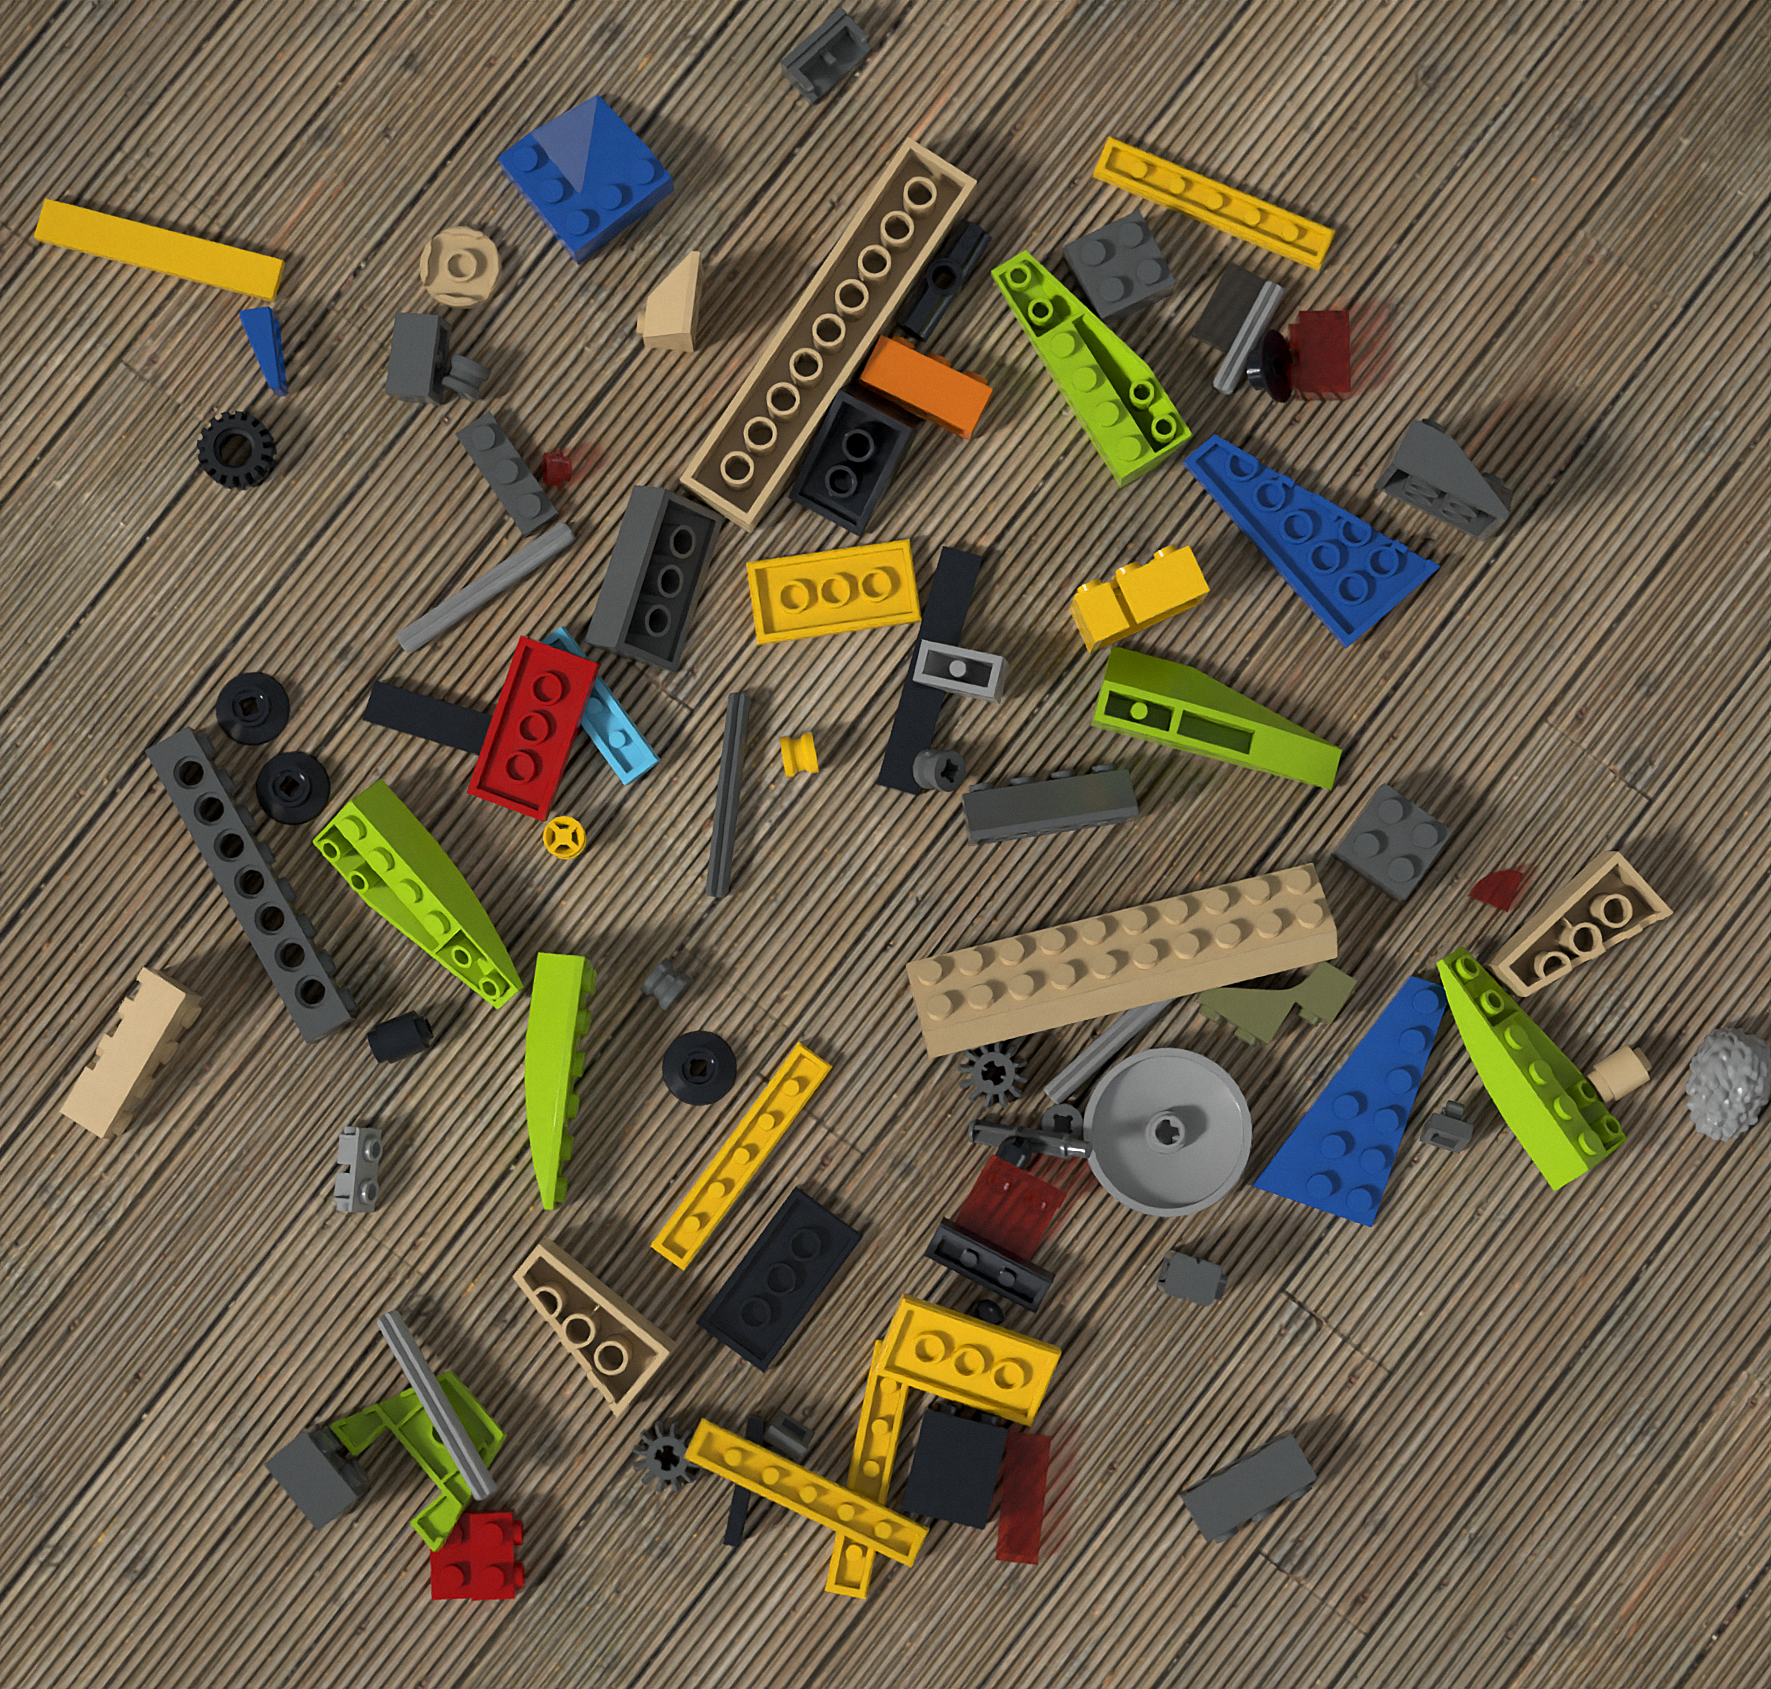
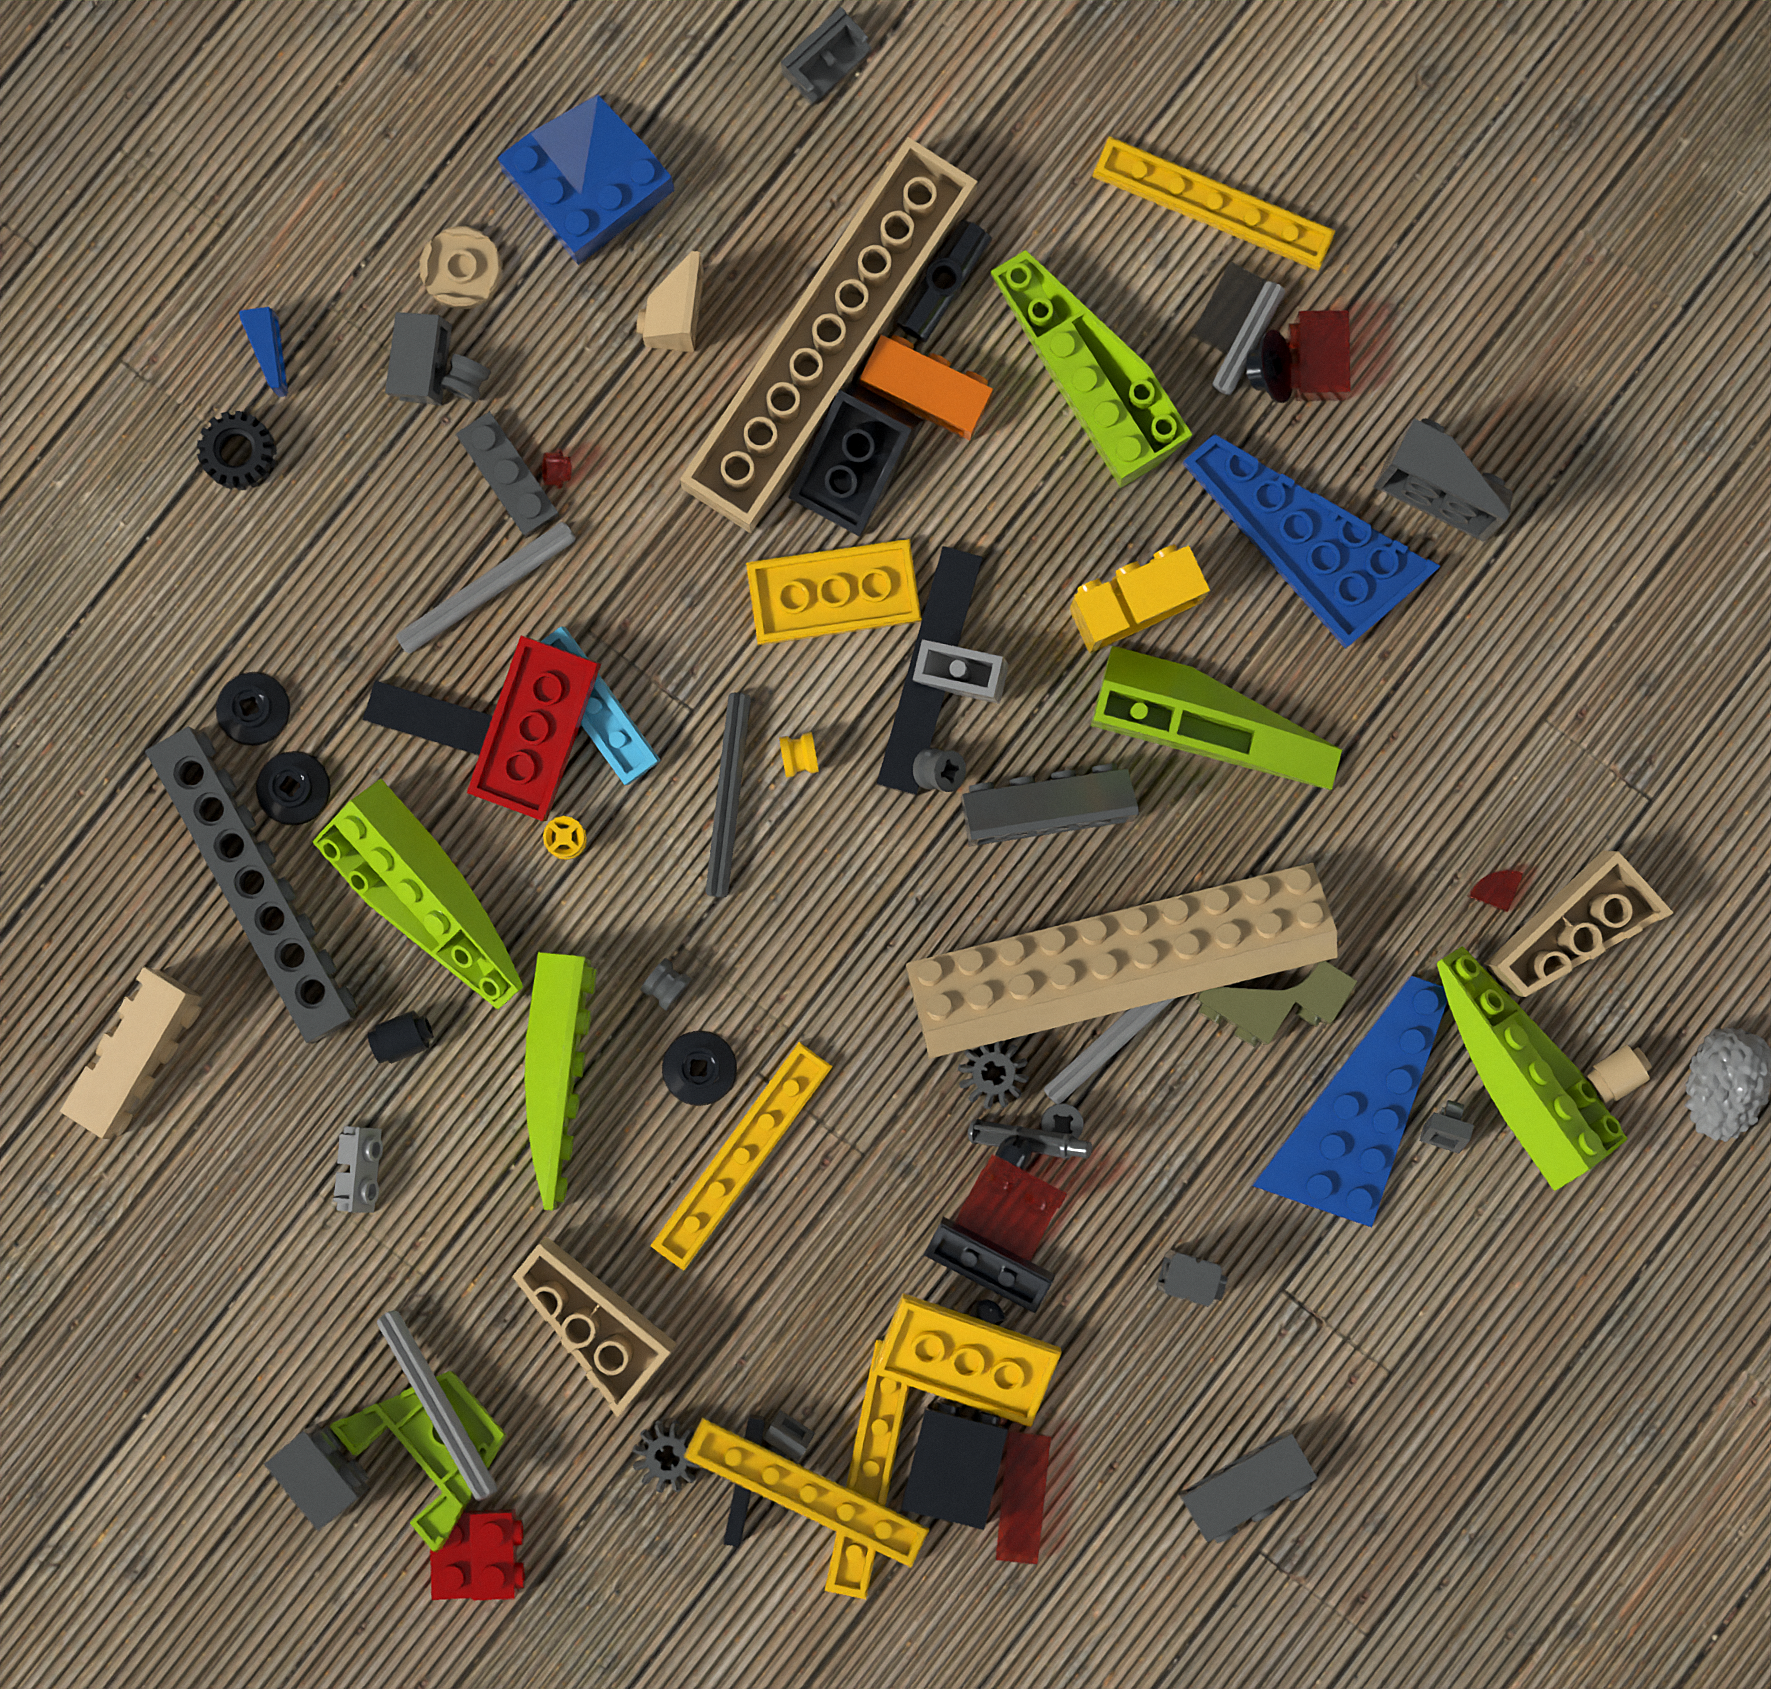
(159, 250): yellow tile -> none
(654, 578): dark grey slope -> none
(779, 1279): black tile -> none
(1119, 269): dark grey brick -> none
(1167, 1132): light grey dish -> none
(1391, 843): dark grey brick -> none

